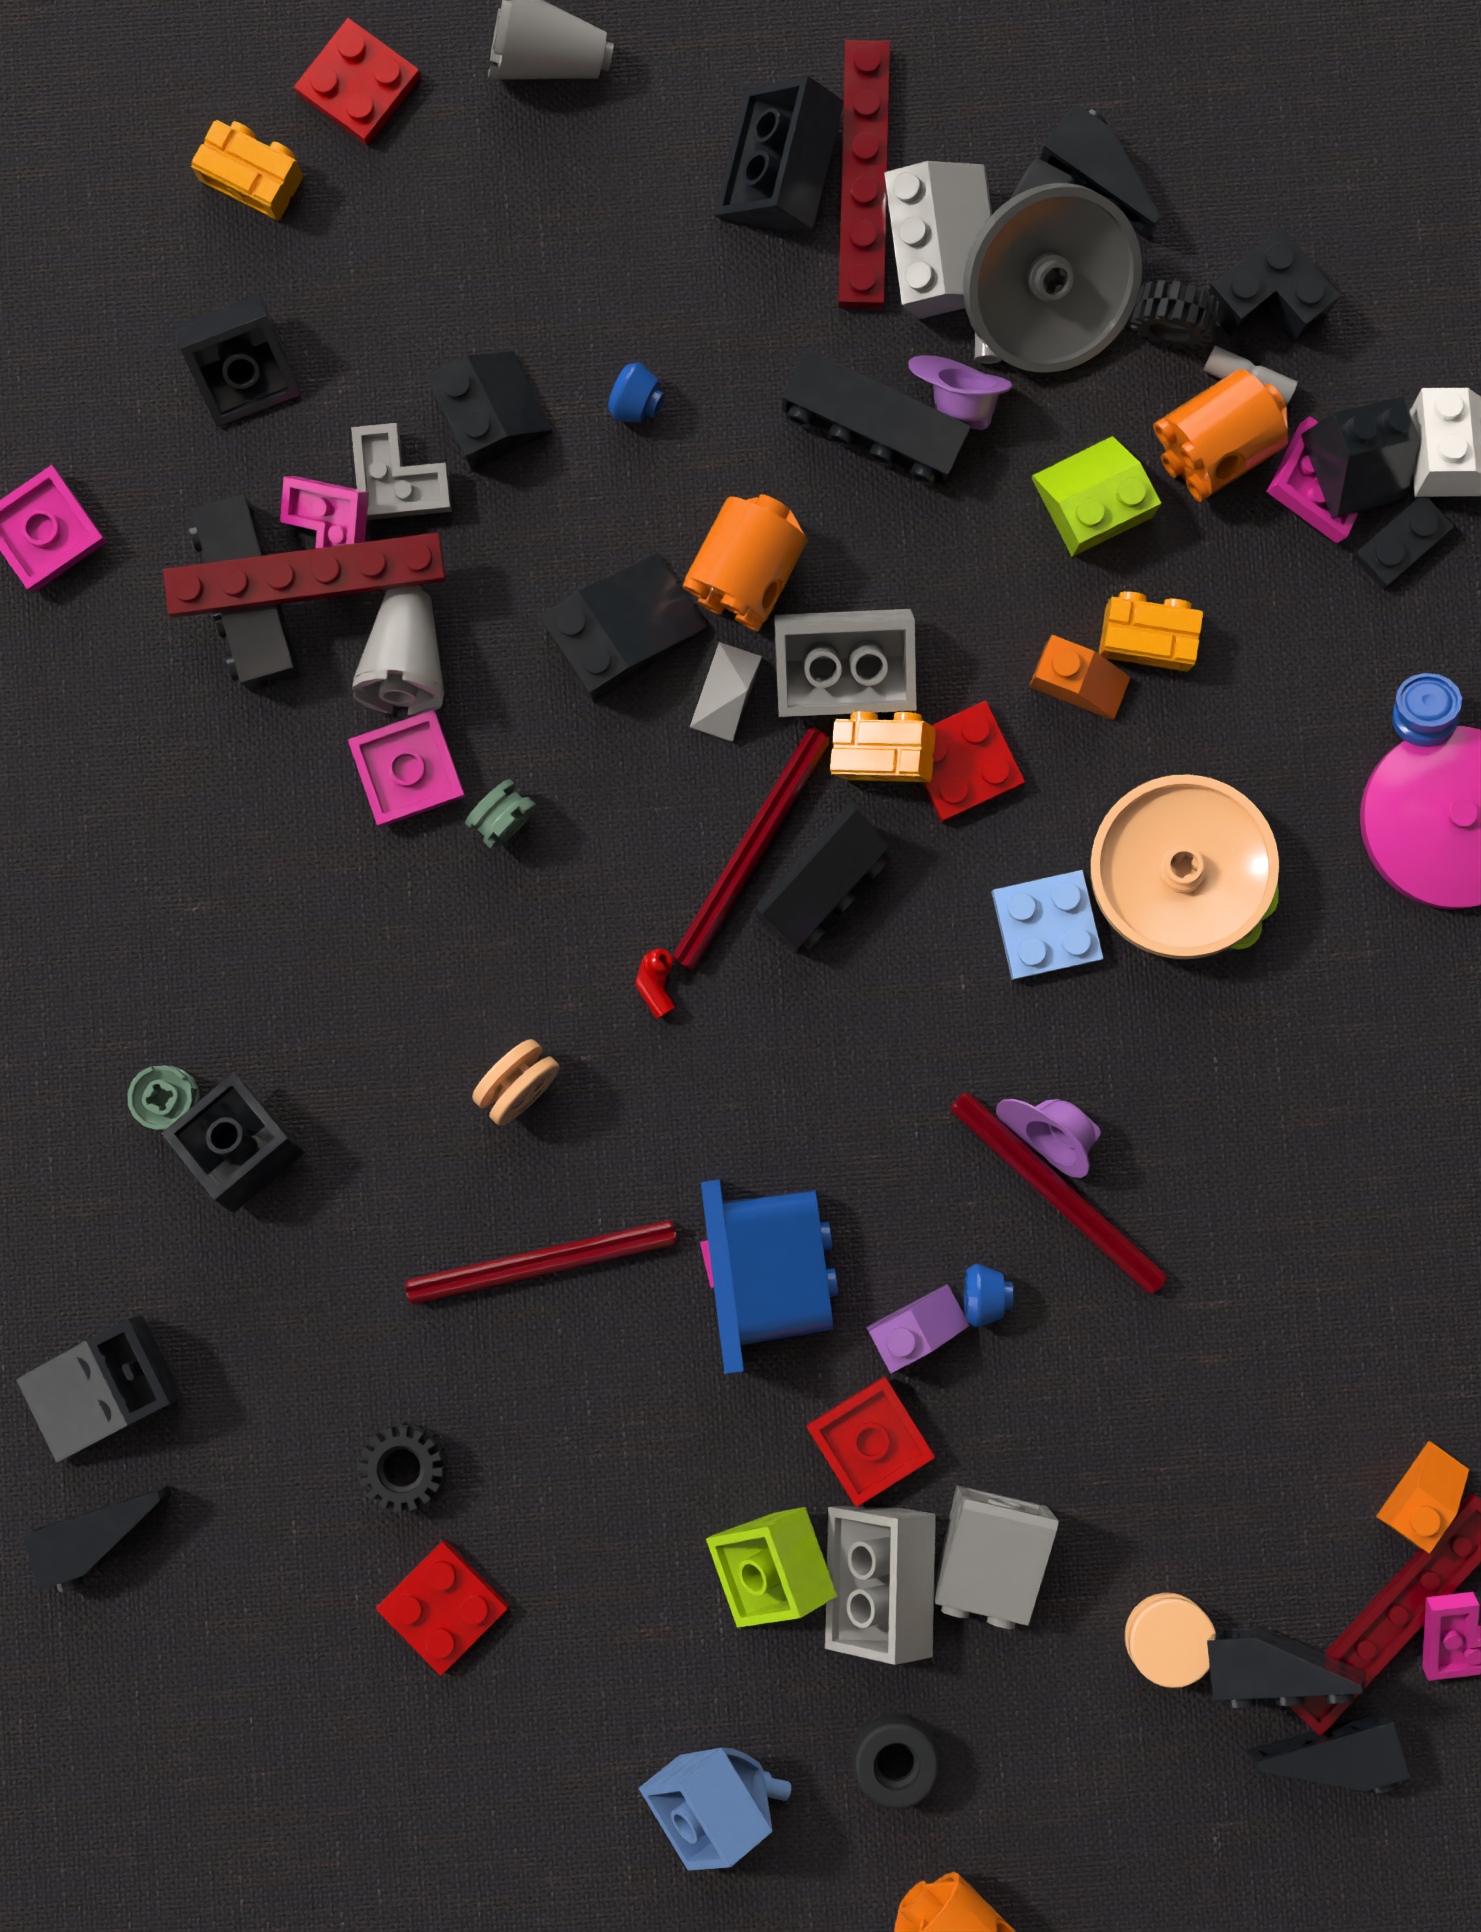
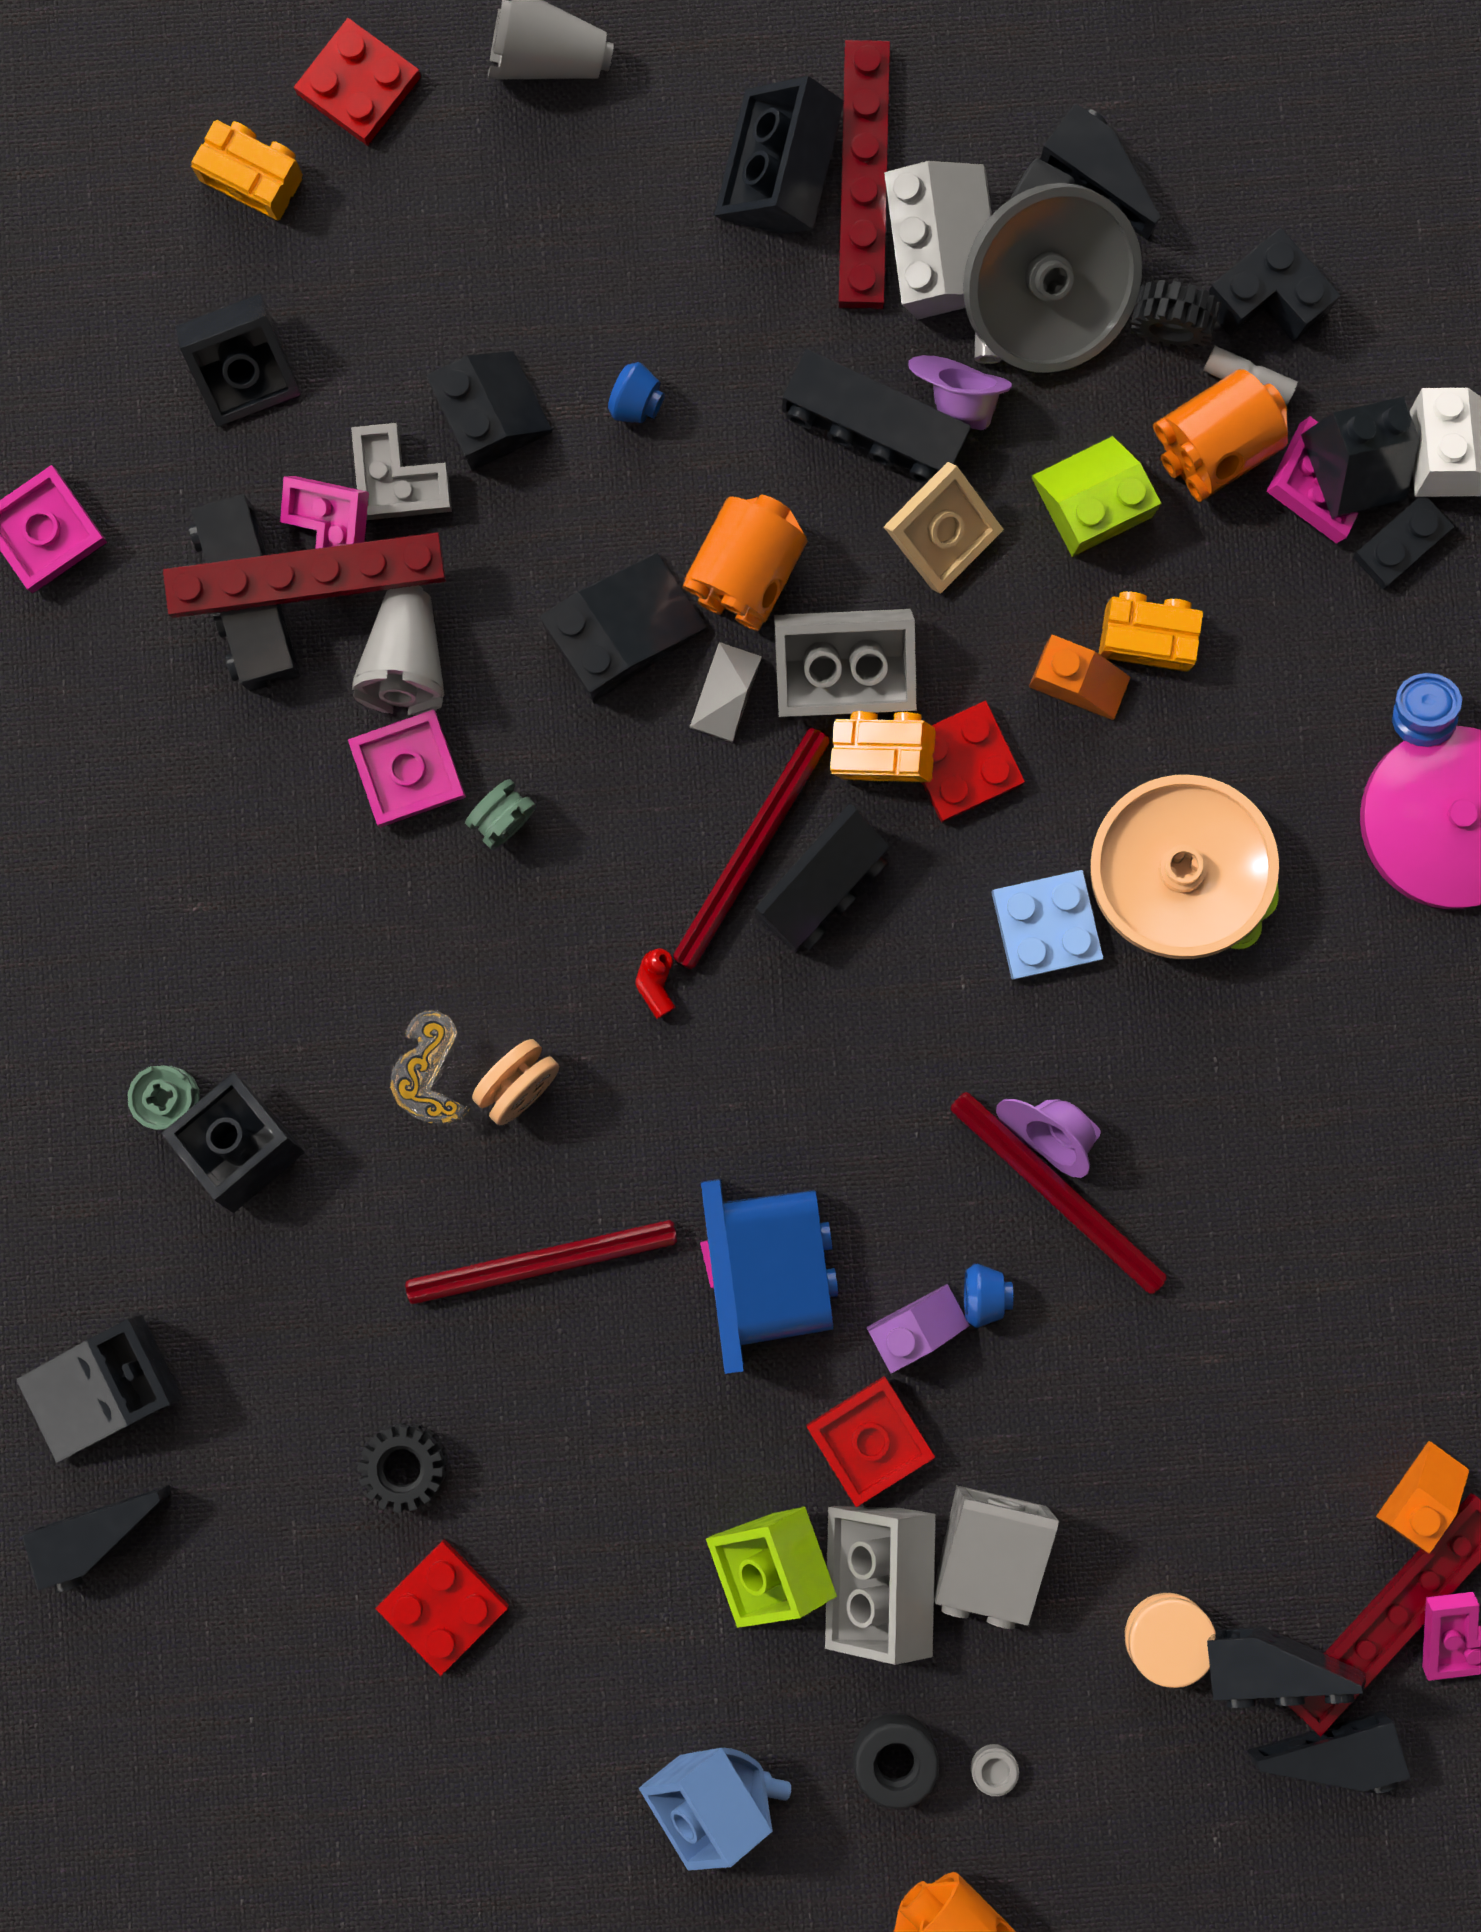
(419, 1067): none -> clear animal
(943, 527): none -> tan plate
(994, 1770): none -> light grey tile

